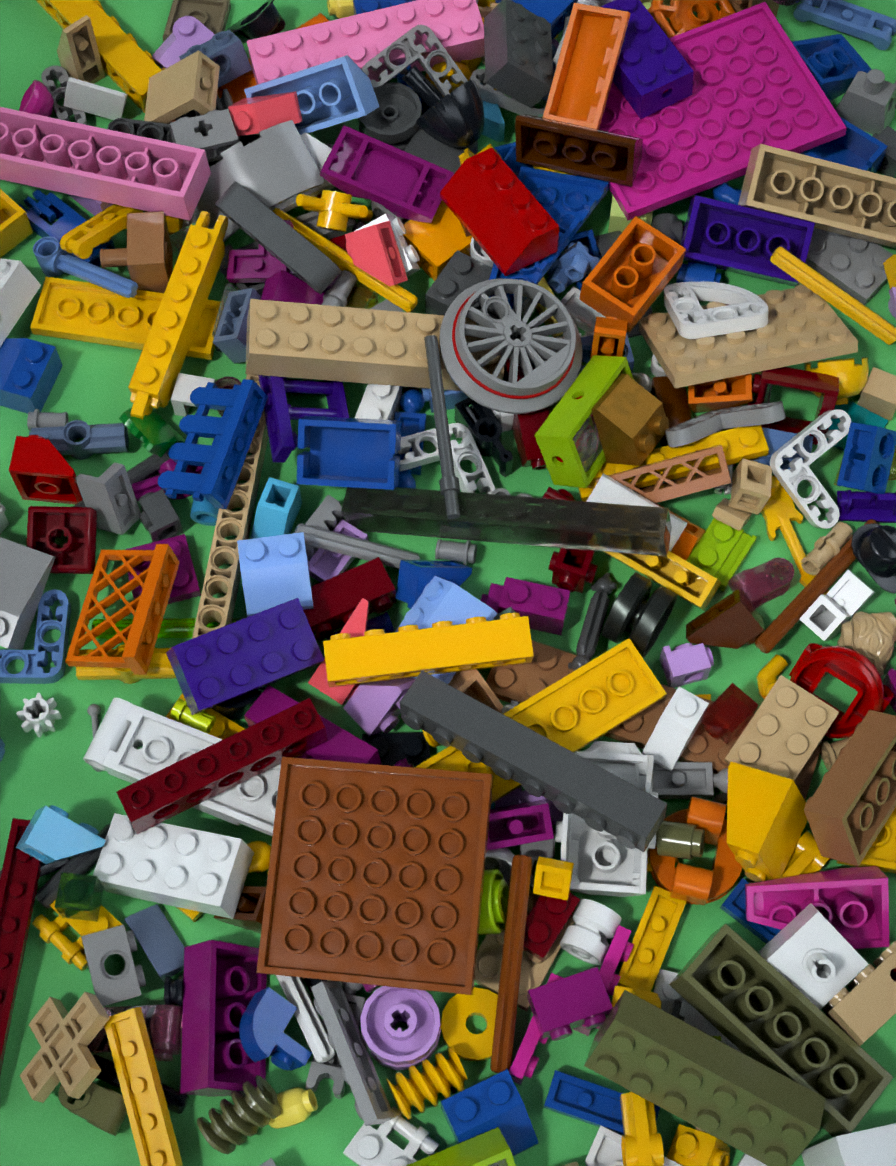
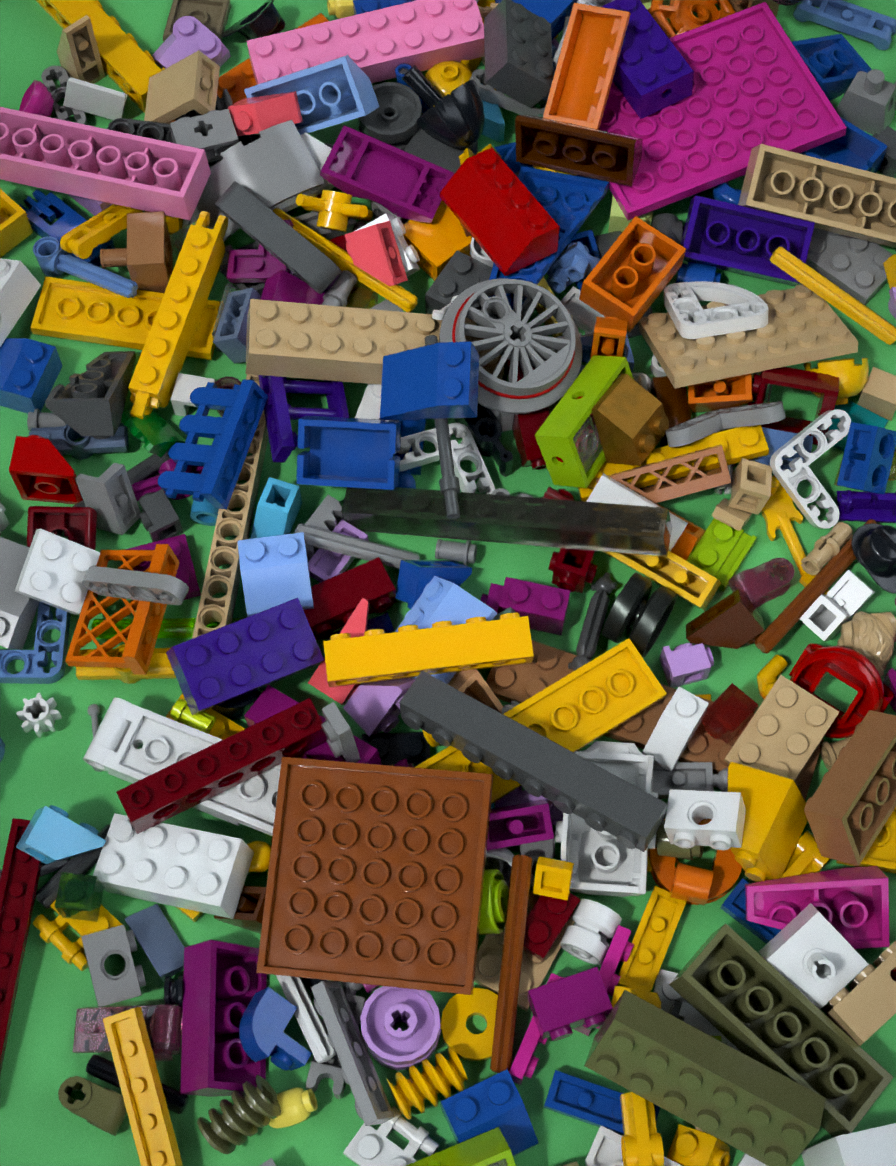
(56, 571): none -> white plate
(64, 1047): tan plate -> none
(97, 397): none -> dark grey wedge
(135, 585): none -> light grey beam
(230, 54): sand blue brick -> none
(339, 734): none -> light grey plate
(412, 54): light grey beam -> none
(431, 382): none -> blue slope
(439, 314): none -> white hinge
(690, 807): none -> white brick

